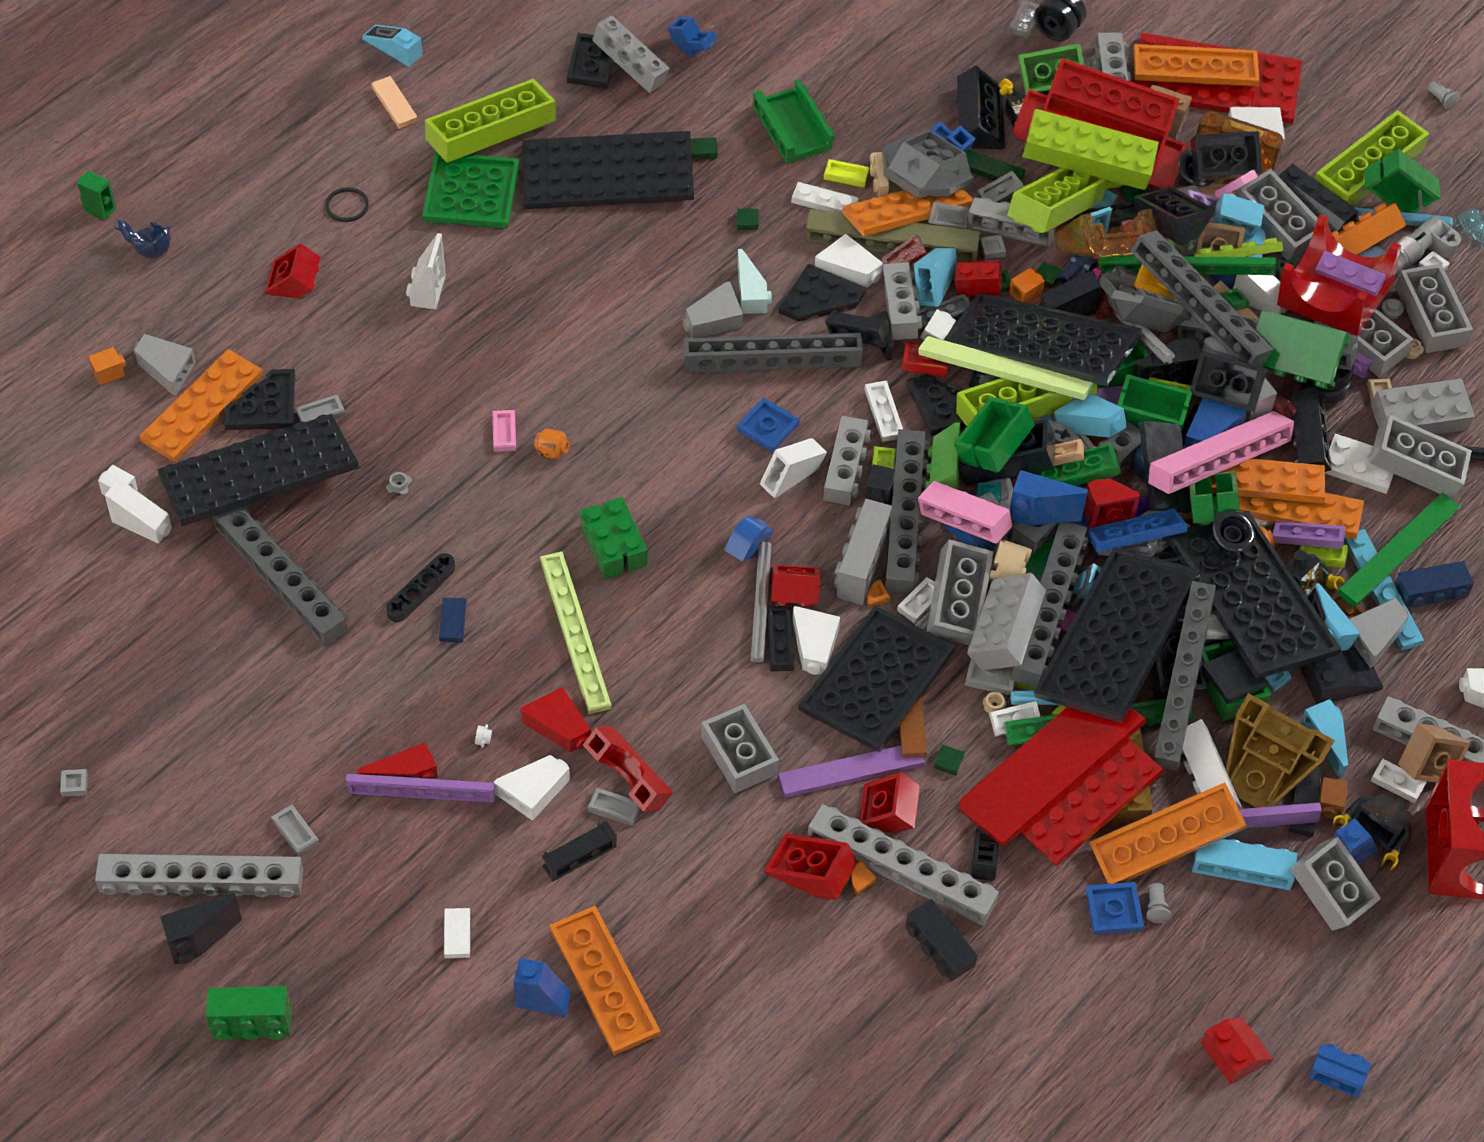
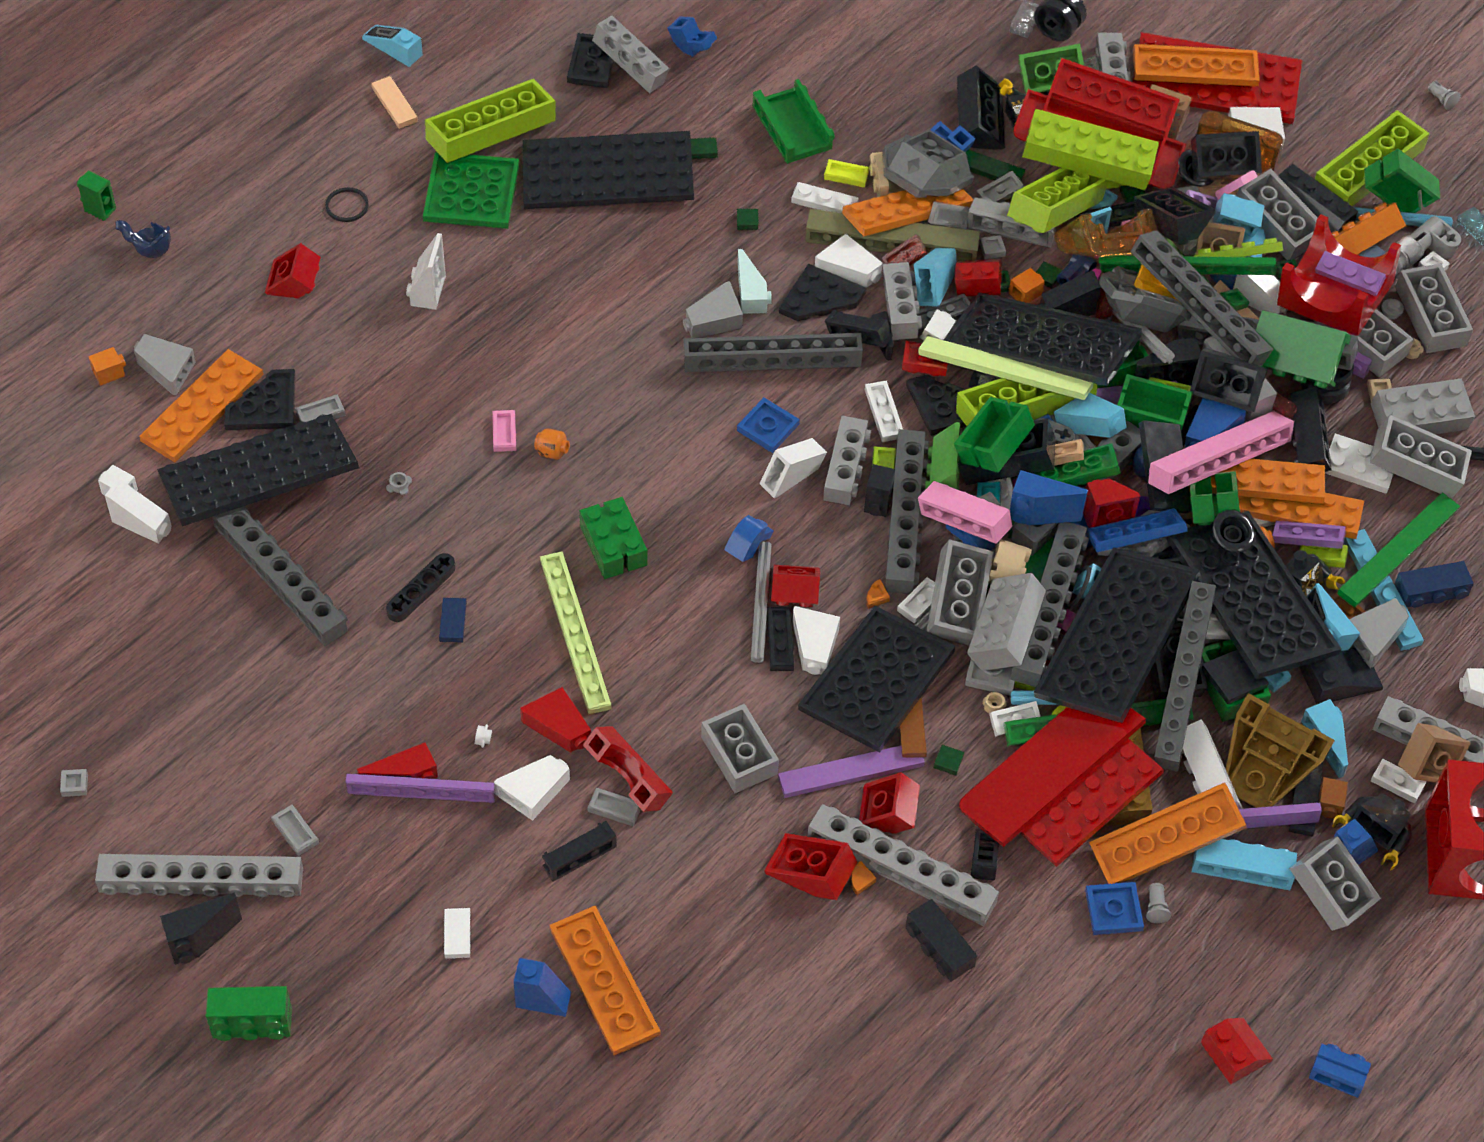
(862, 551): light grey brick -> none

